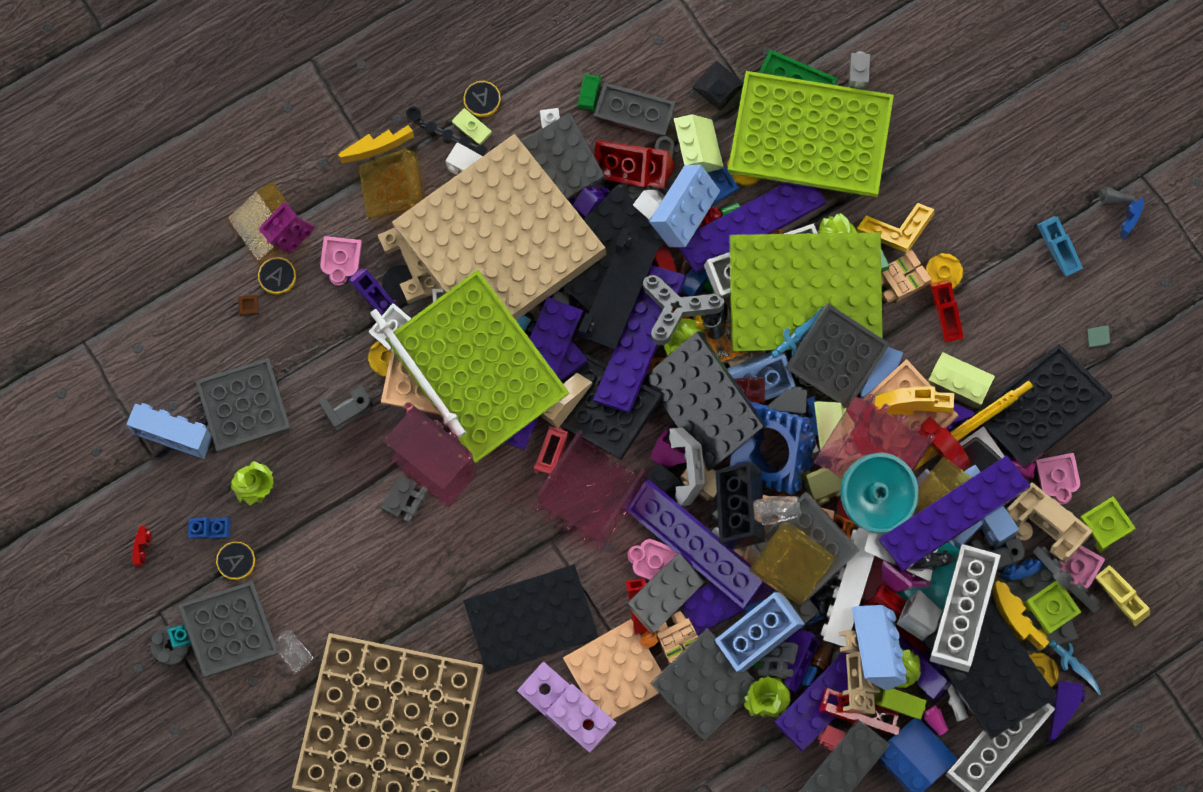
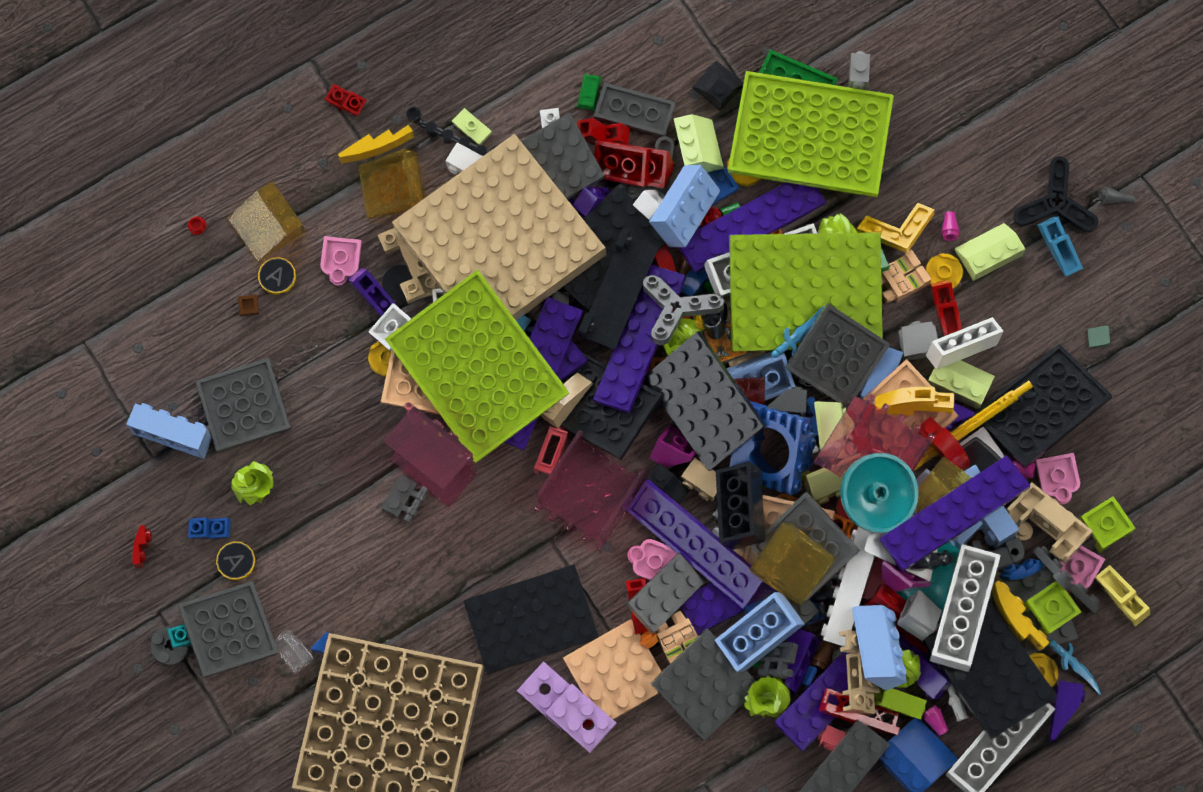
(197, 225): none -> red plate
(286, 229): magenta bracket -> none
(319, 646): none -> blue slope
(345, 100): none -> red slope
(348, 410): dark grey piece -> none
(449, 418): white bar -> none
(482, 99): black tile -> none
(595, 130): none -> red brick
(695, 468): light grey slope -> none
(776, 509): clear slope -> none
(916, 339): none -> light grey torso
(950, 228): none -> dark pink cone
(964, 343): none -> white brick
(990, 251): none -> yellowish green slope
(1067, 209): none -> black piece
(1133, 215): blue slope -> none

